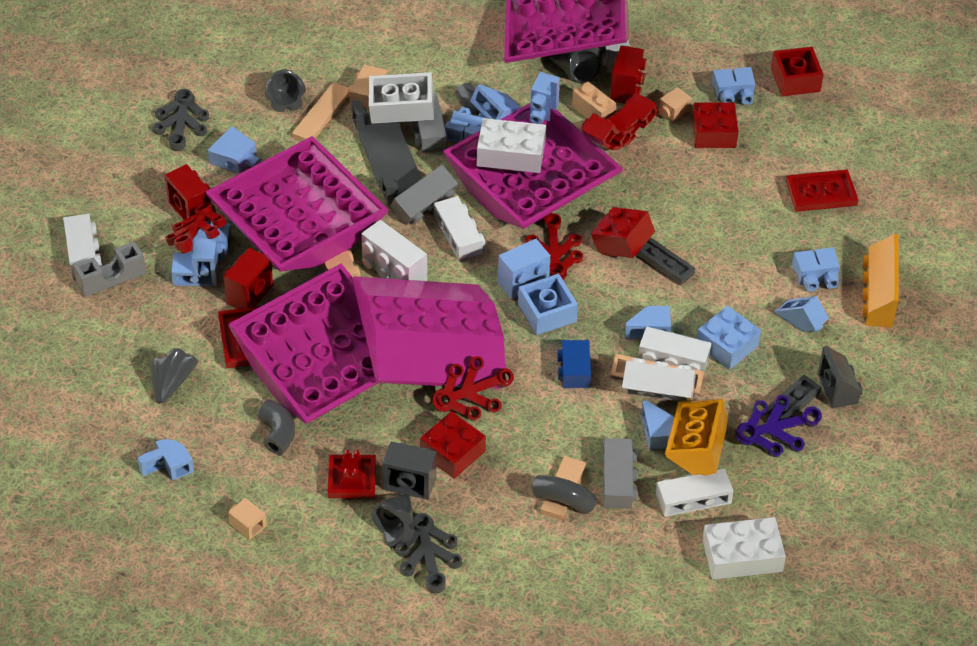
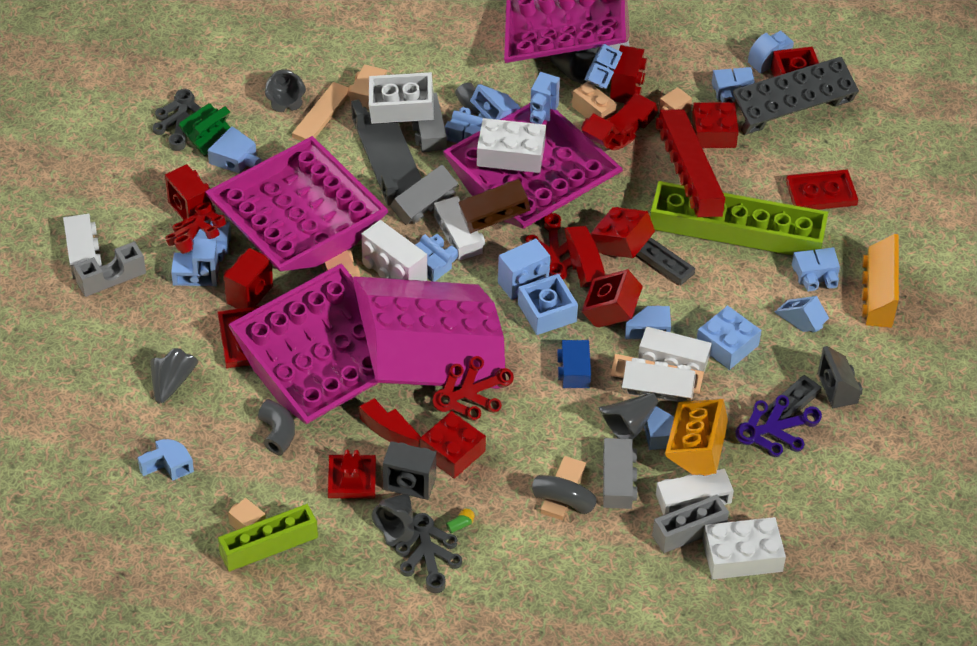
(205, 126): none -> green bracket
(268, 537): none -> lime brick
(388, 424): none -> red slope
(438, 260): none -> light blue hips
(464, 519): none -> bright green arm
(494, 206): none -> reddish brown brick
(584, 255): none -> red slope
(600, 69): none -> light blue hips
(612, 298): none -> red brick
(629, 416): none -> dark grey hat
(688, 523): none -> light grey brick
(691, 163): none -> red brick
(744, 221): none -> lime brick
(762, 50): none -> light blue brick
(795, 92): none -> dark grey bracket

